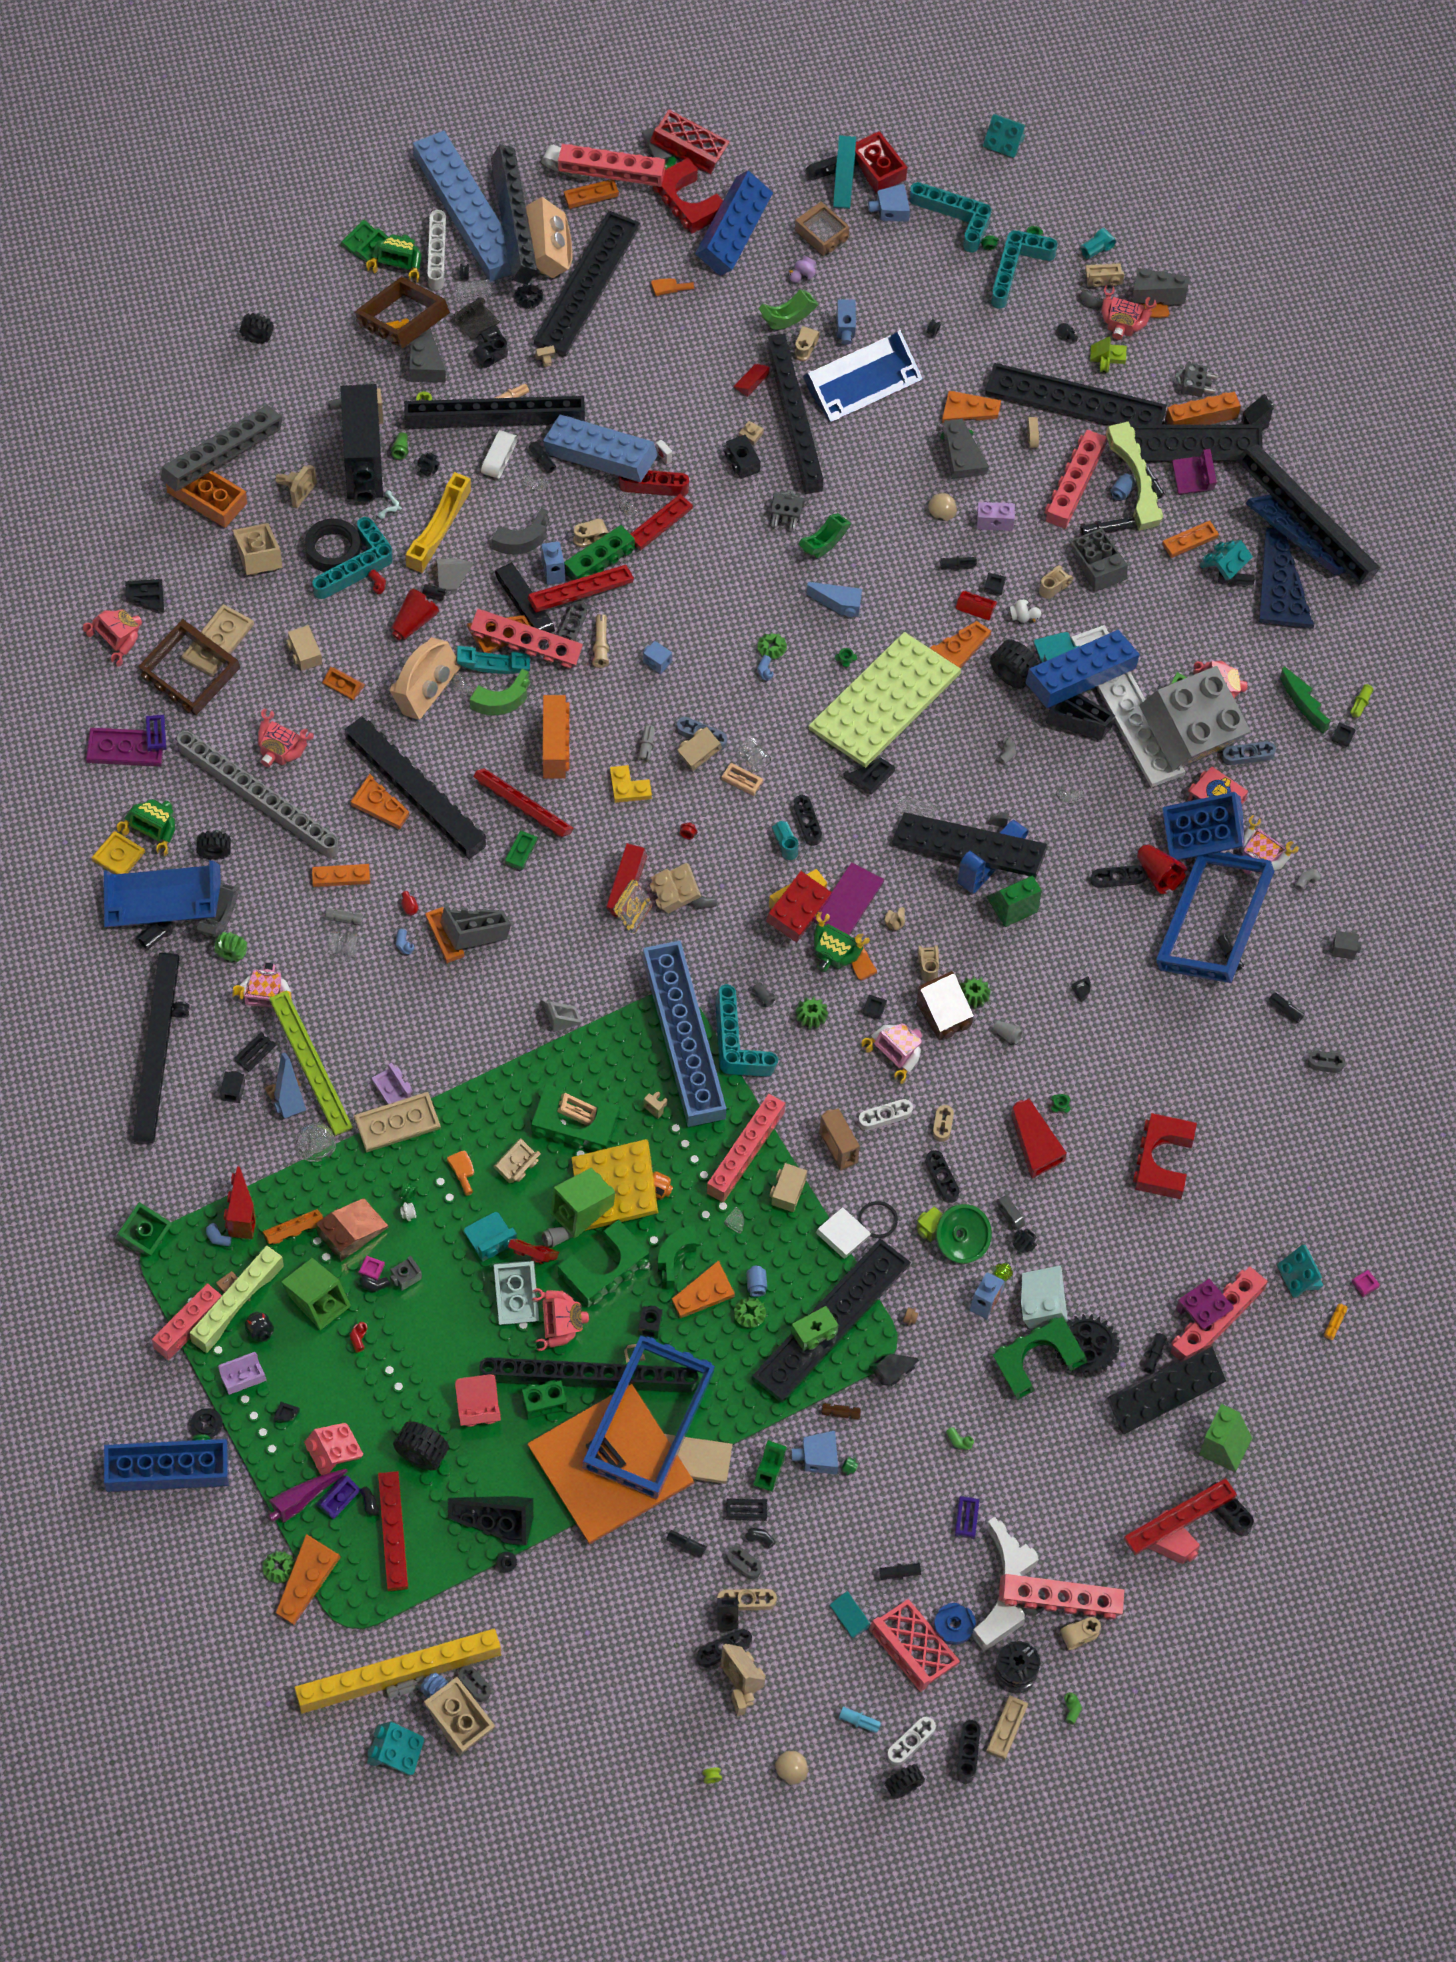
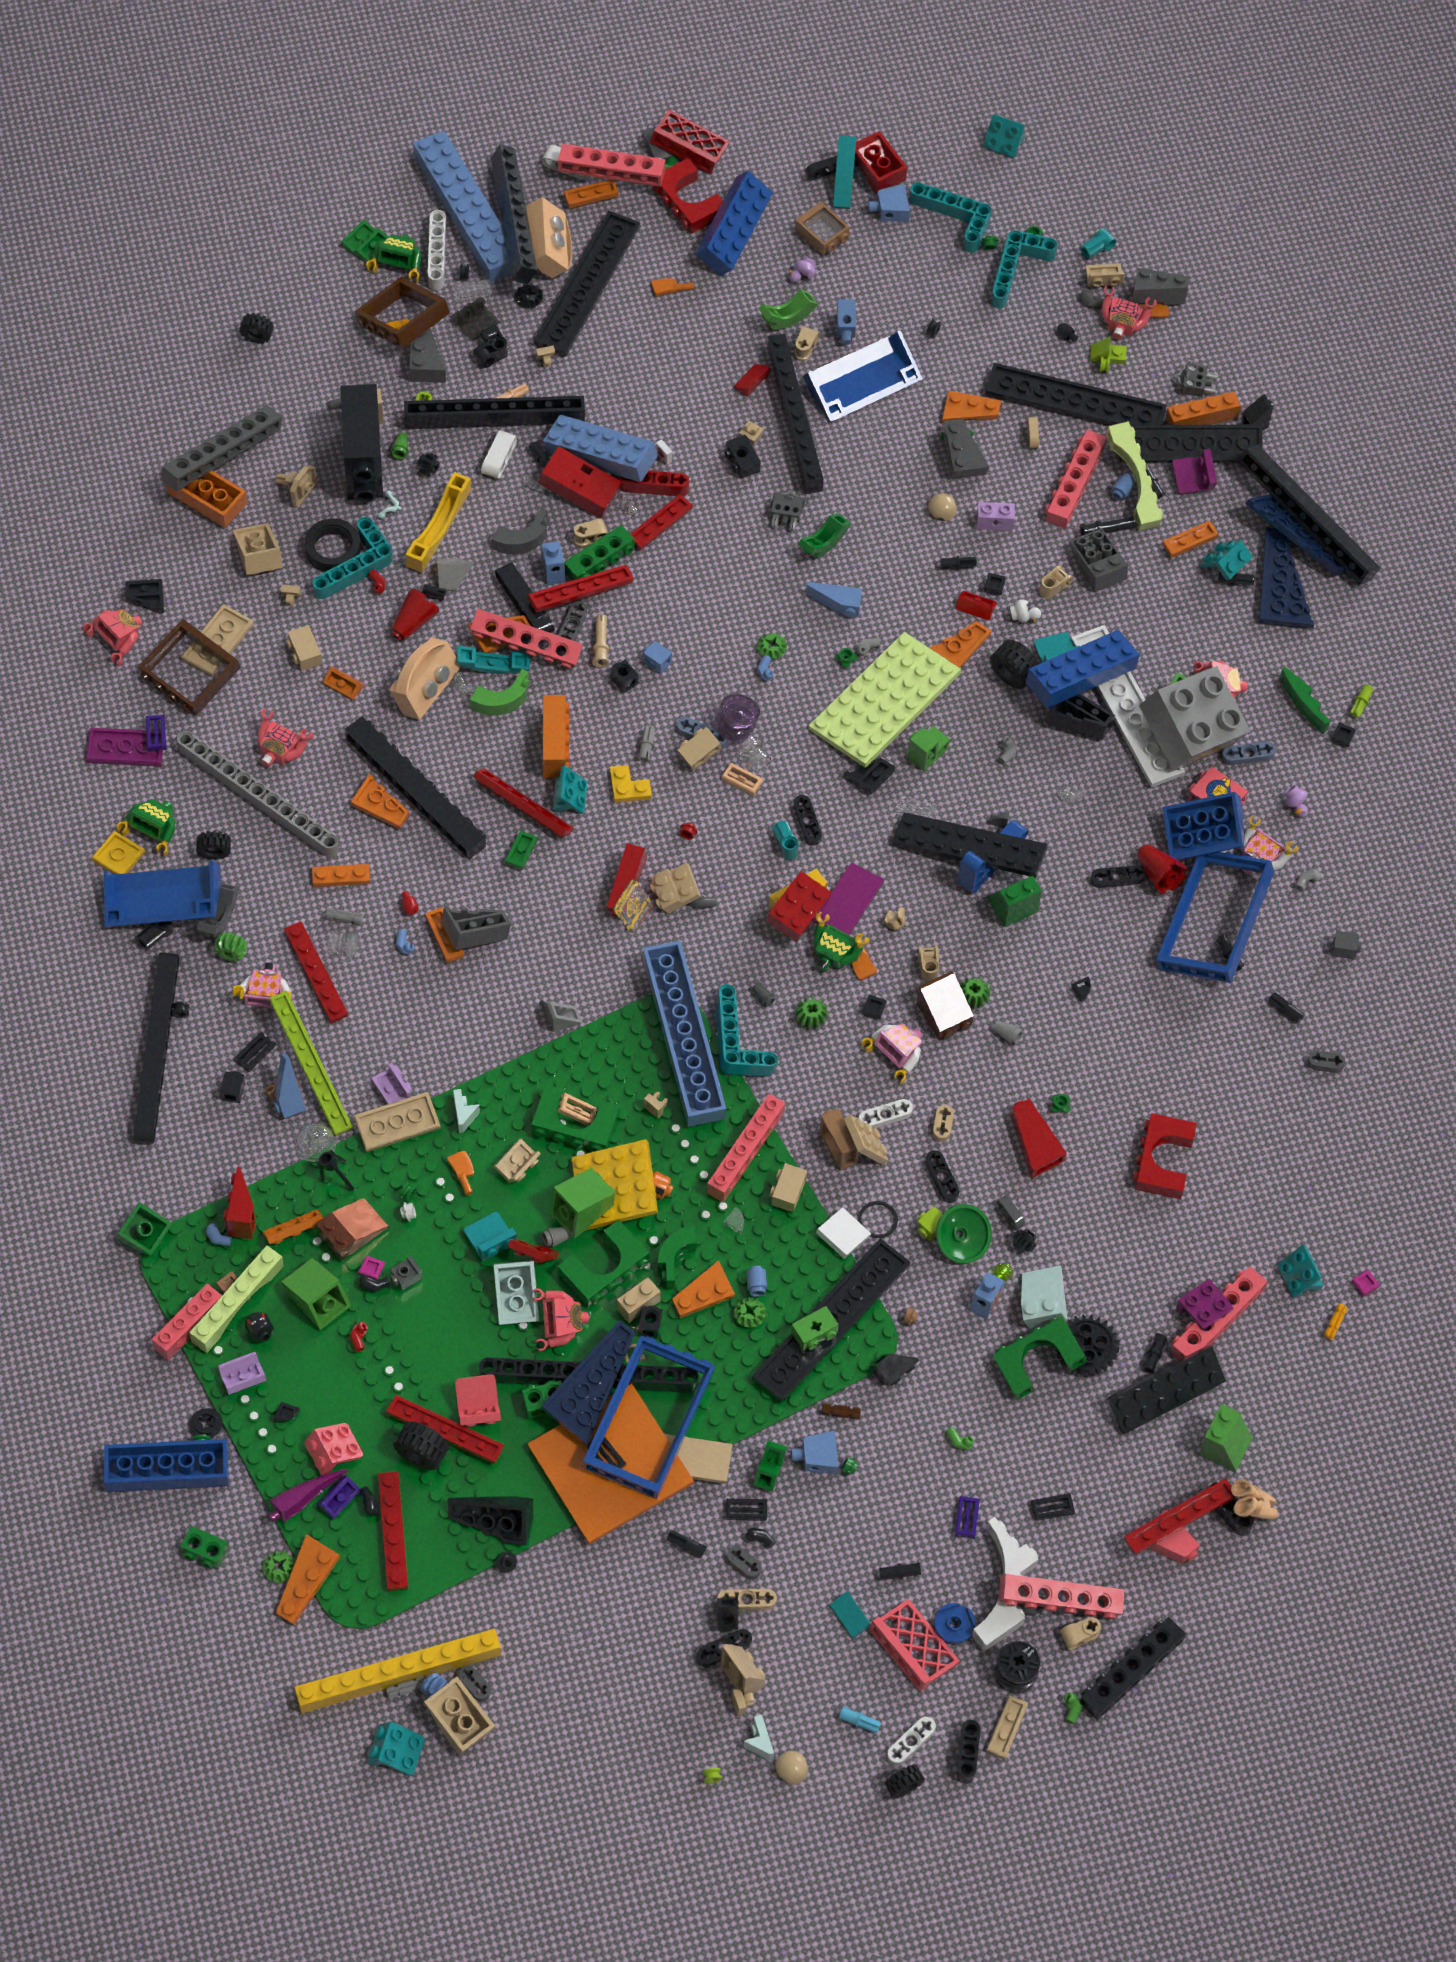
(207, 1544): none -> green brick
(291, 592): none -> tan tile
(316, 972): none -> red plate
(329, 1162): none -> black plant
(451, 1431): none -> red plate
(464, 1113): none -> light aqua slope
(569, 791): none -> teal bracket
(579, 482): none -> red brick
(585, 1391): none -> dark blue wing
(626, 682): none -> black brick
(632, 1302): none -> tan brick
(737, 717): none -> clear purple wheel
(761, 1744): none -> light aqua slope
(866, 644): none -> light grey arm
(866, 1139): none -> tan plate
(927, 747): none -> bright green brick
(1054, 1514): none -> black tile
(1098, 1705): none -> black brick
(1254, 1501): none -> light nougat piece
(1294, 799): none -> lavender animal

